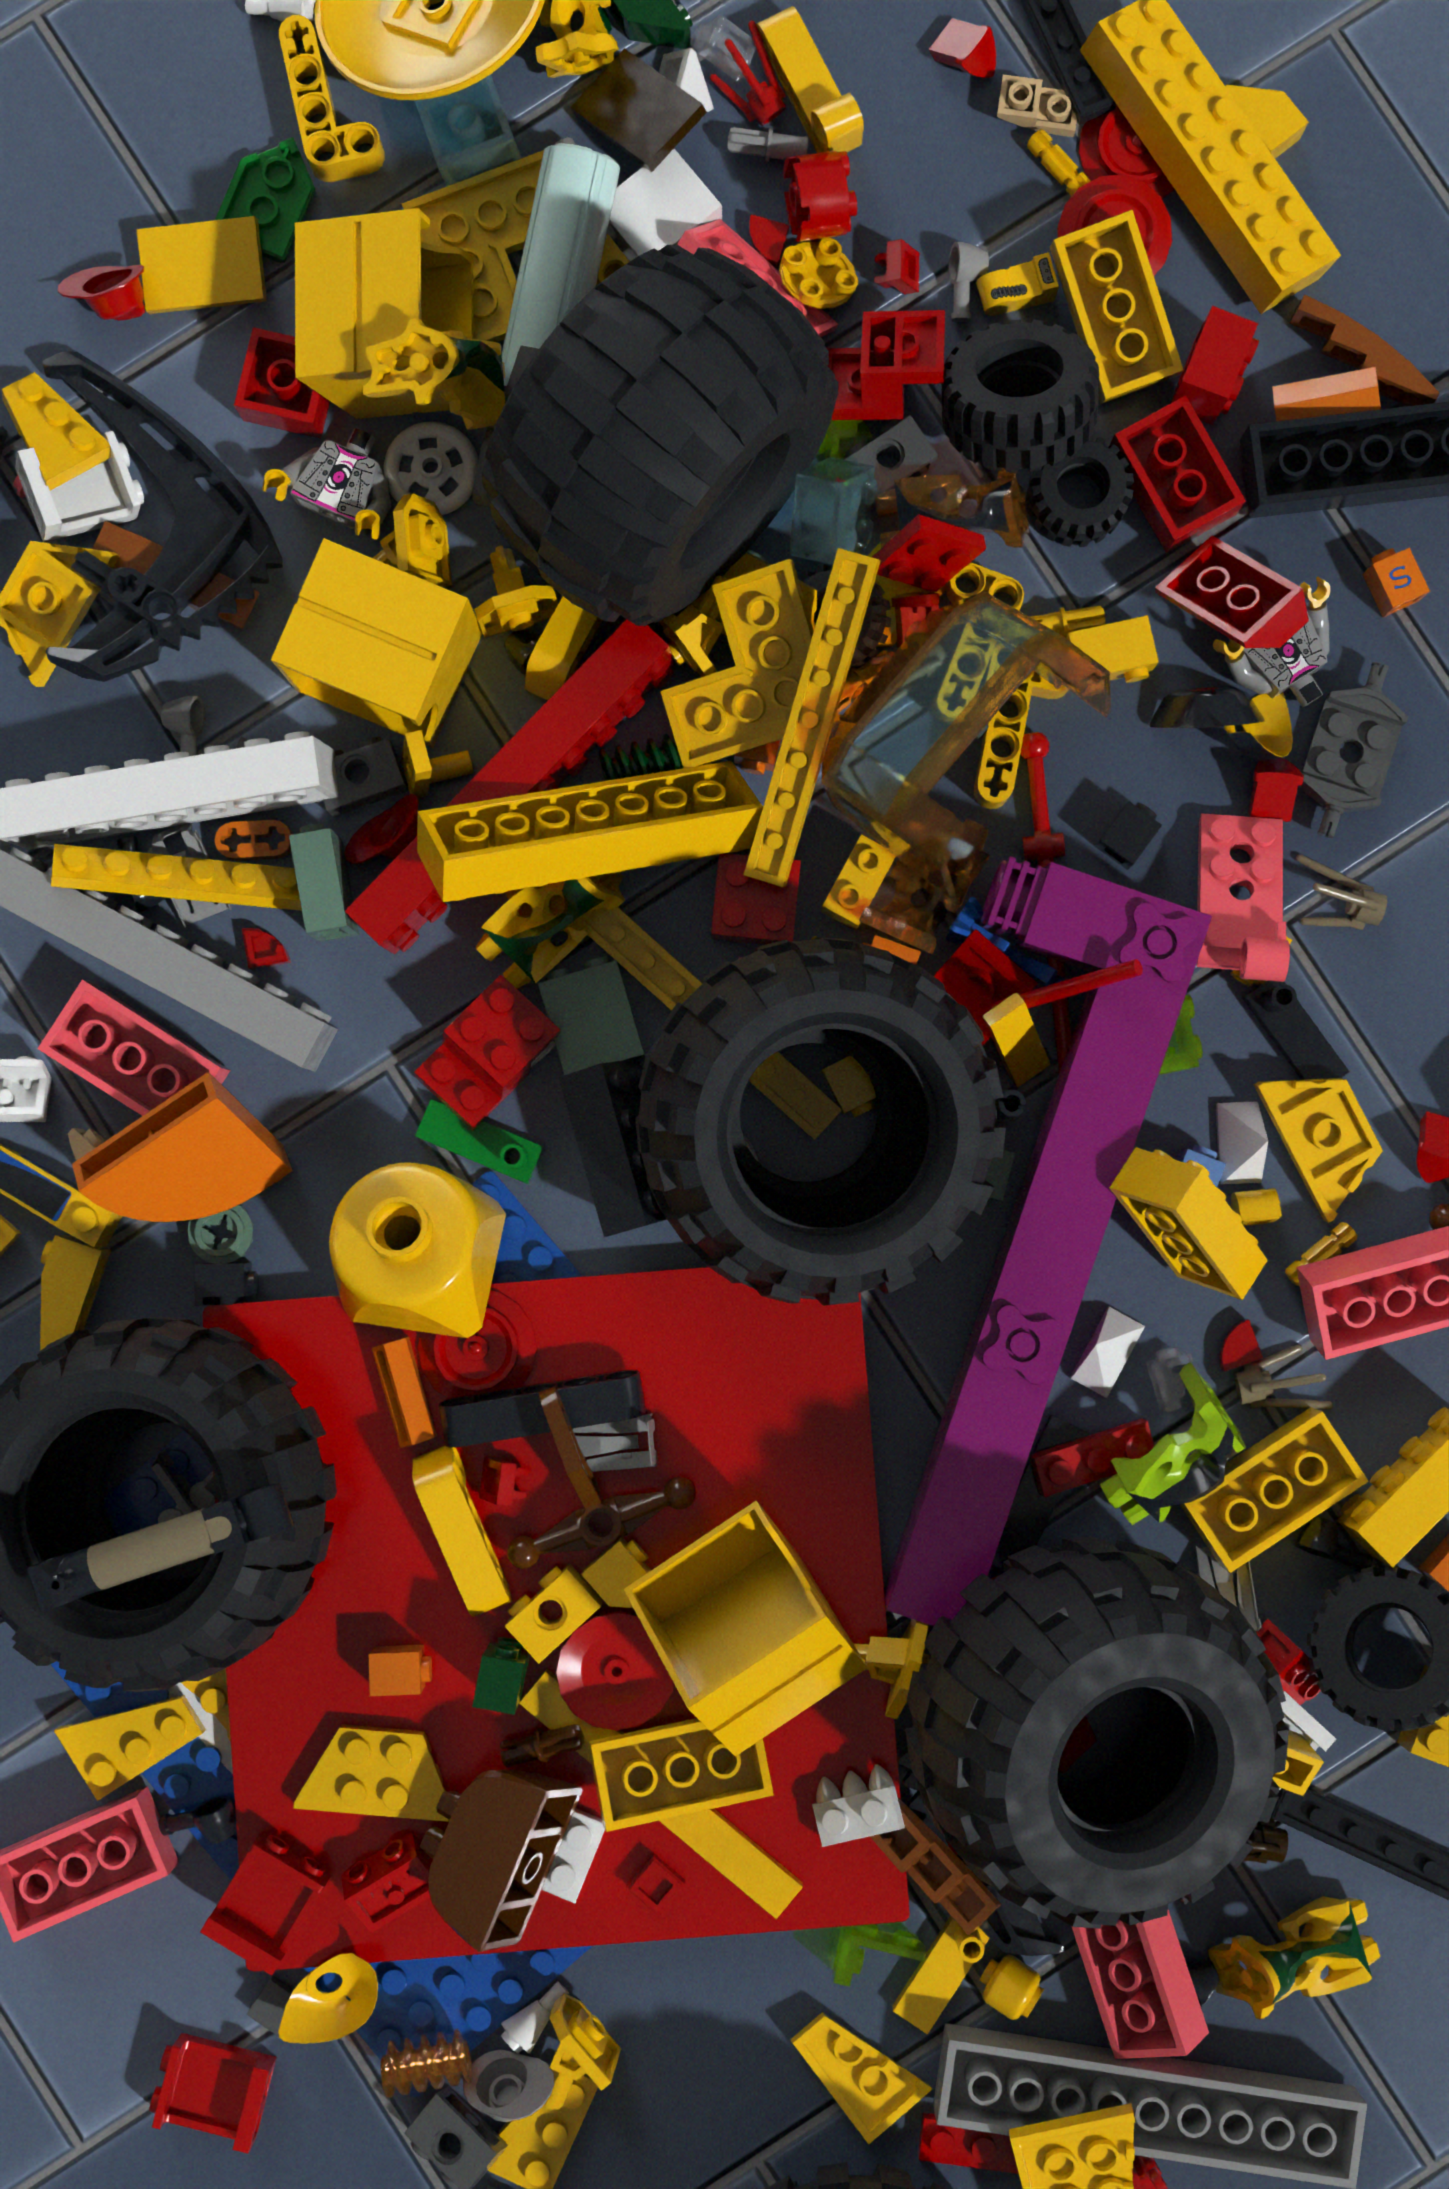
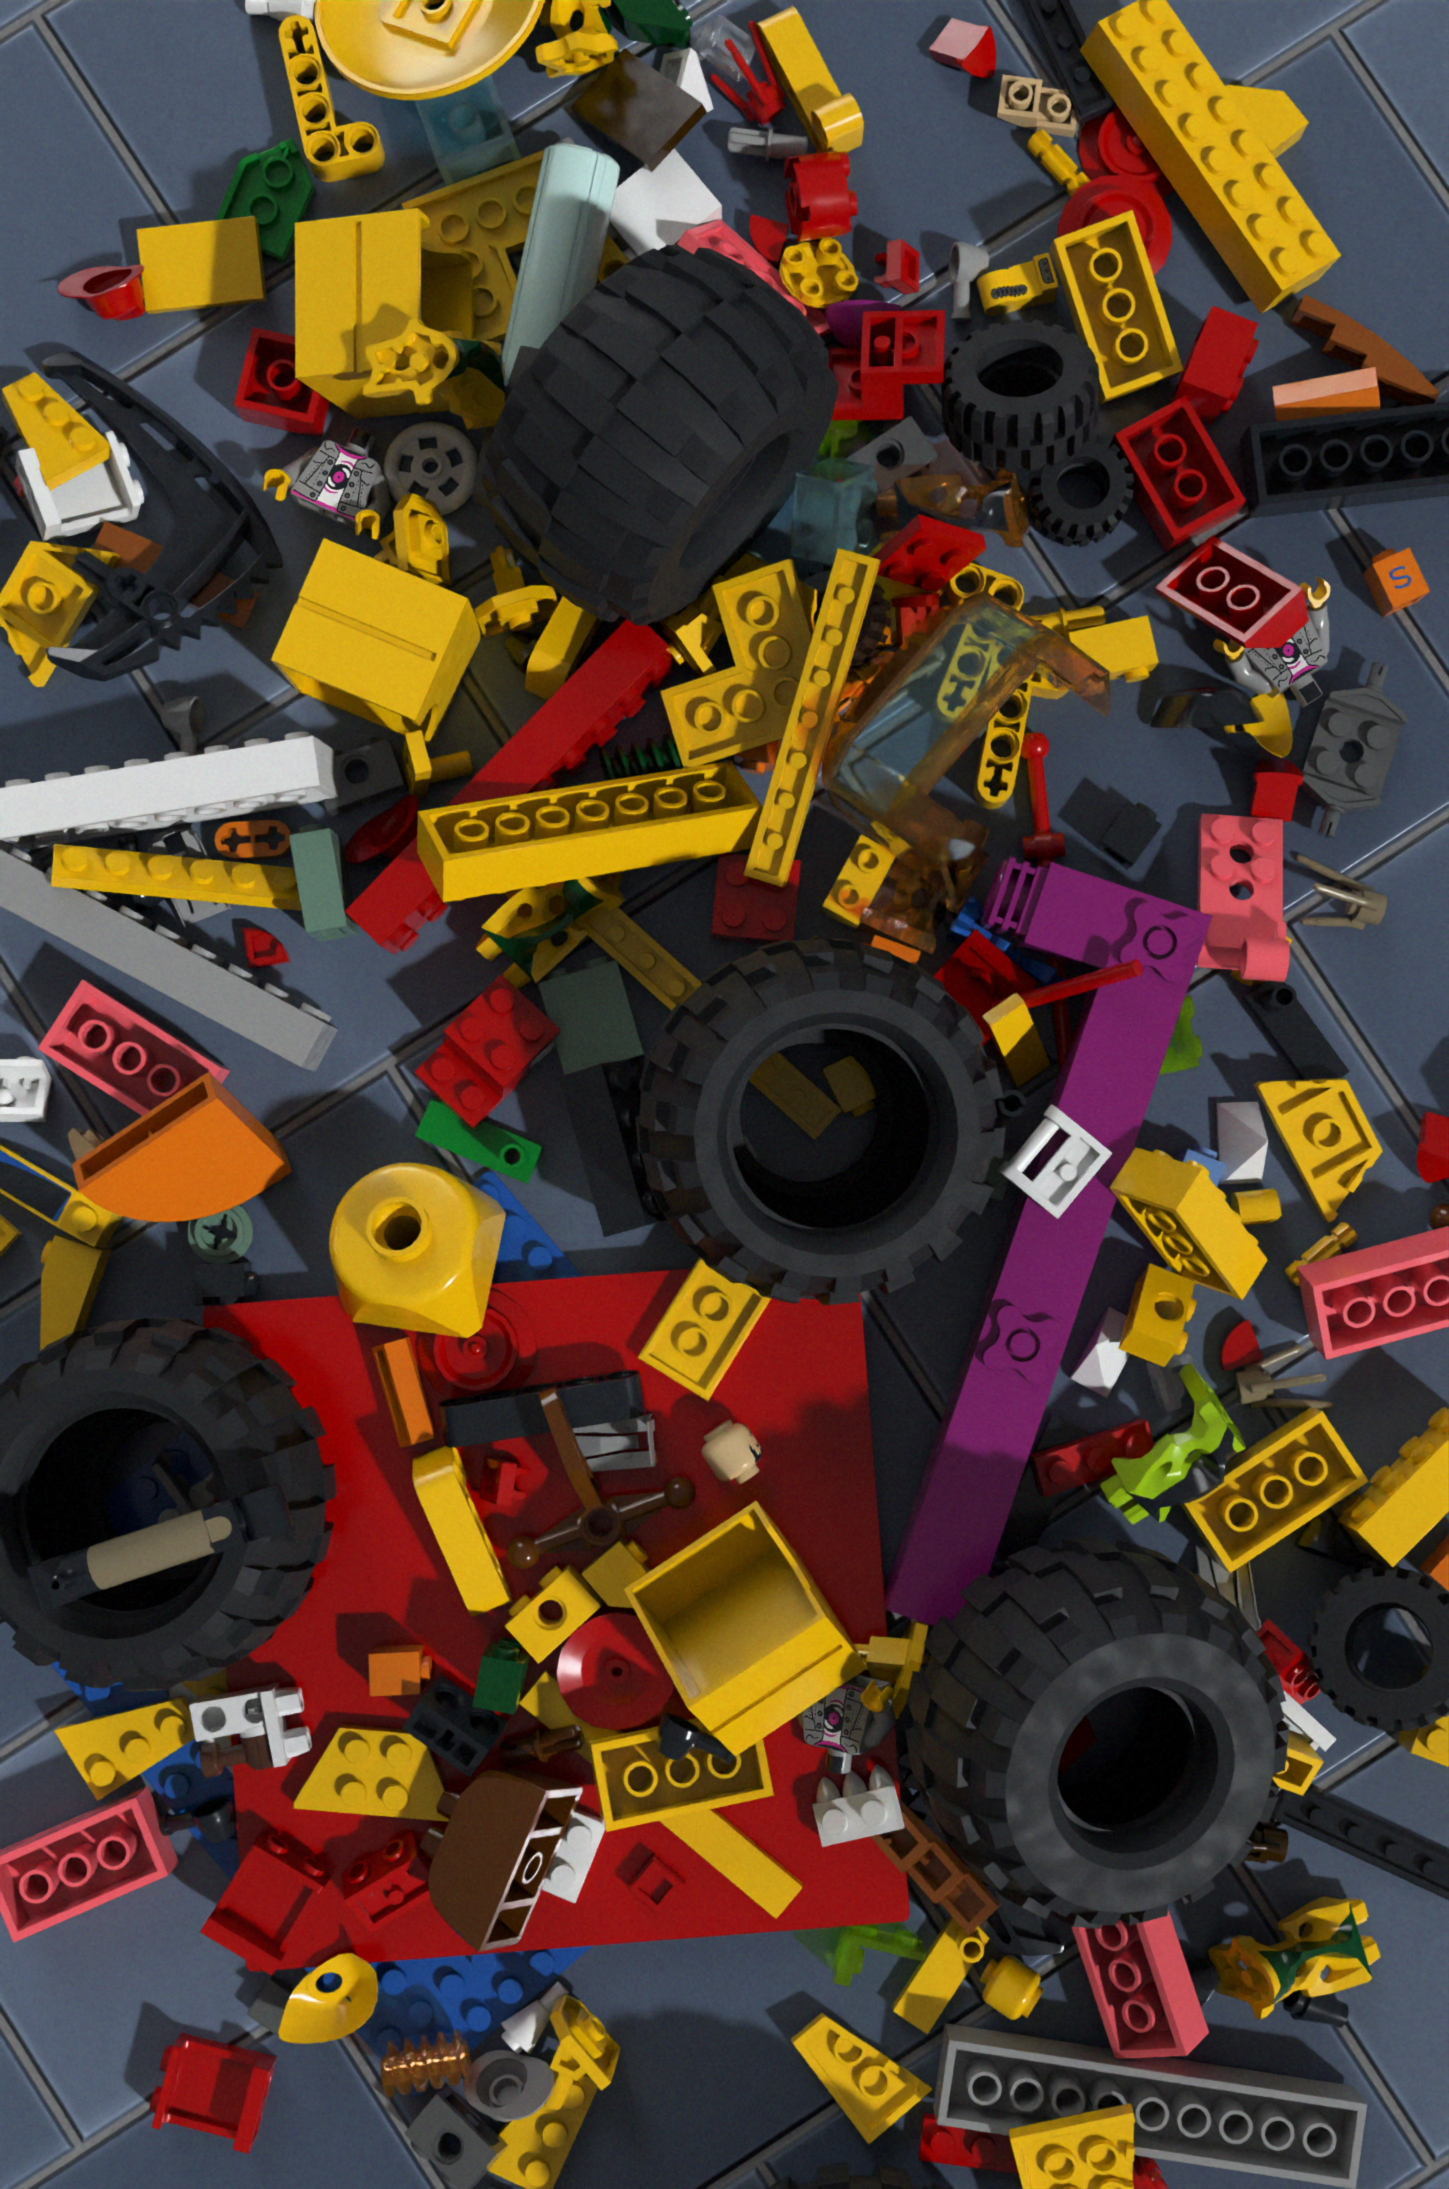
(259, 1719): none -> white hips
(453, 1727): none -> black brick
(680, 1736): none -> black bar
(703, 1329): none -> yellow tile
(732, 1452): none -> tan head
(847, 316): none -> magenta brick
(849, 1720): none -> torso
(1065, 1171): none -> white plate
(1146, 1332): none -> yellow brick
(1316, 2009): none -> black cone

